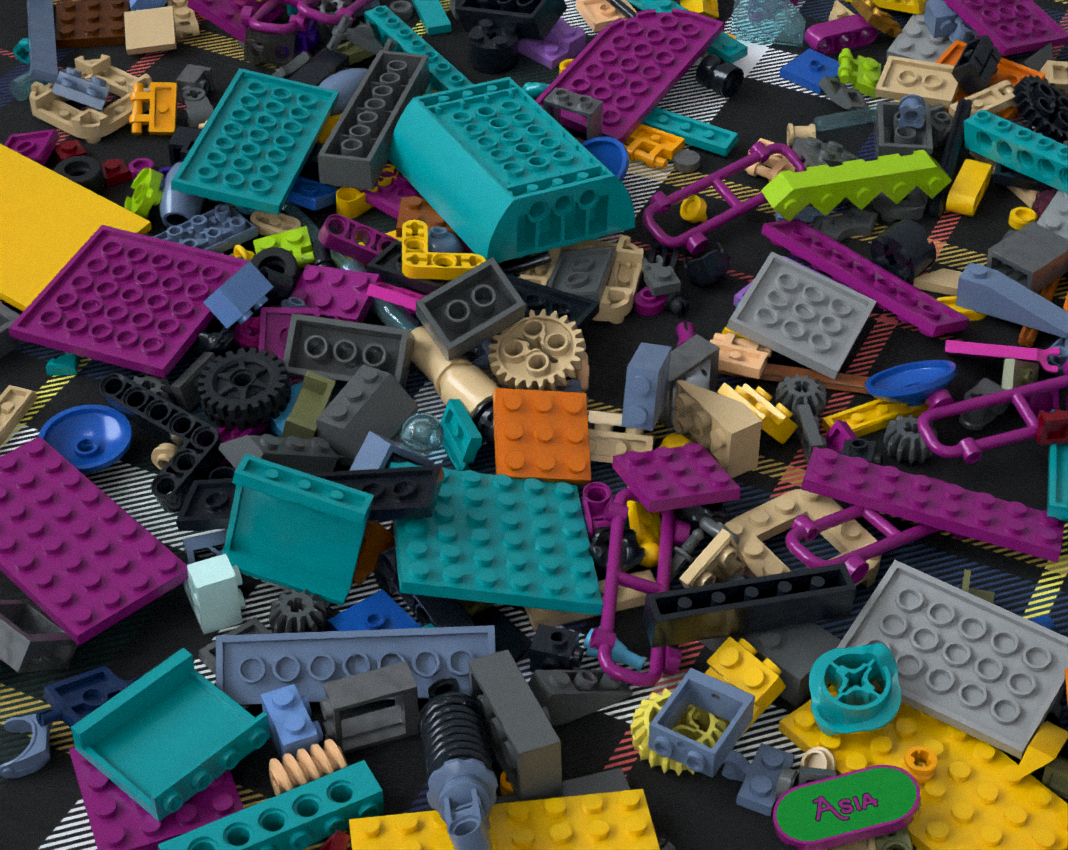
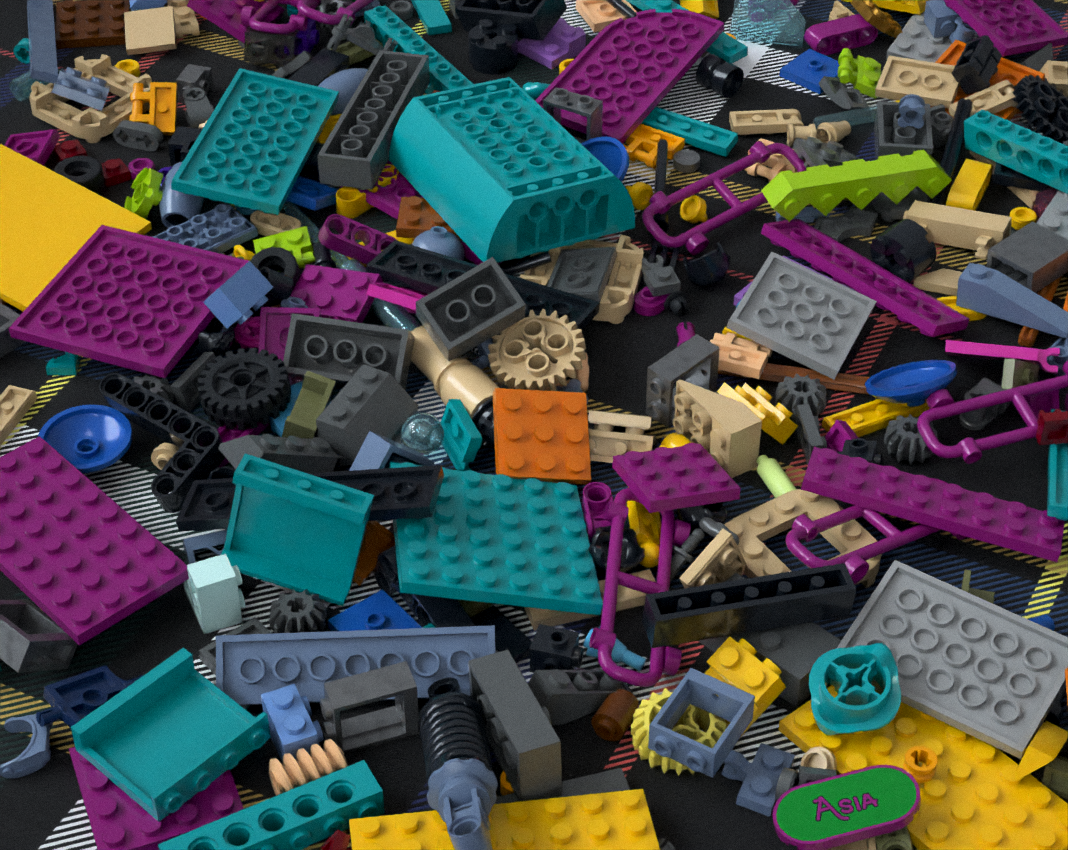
(129, 66): none -> yellow tile
(138, 135): none -> dark grey beam
(428, 265): yellow beam -> none
(615, 715): none -> reddish brown brick
(640, 194): none -> yellow tile
(646, 386): sand blue brick -> none
(660, 180): none -> black piece
(764, 121): none -> tan plate
(774, 476): none -> yellowish green cylinder
(833, 131): none -> tan cone
(960, 226): none -> tan brick

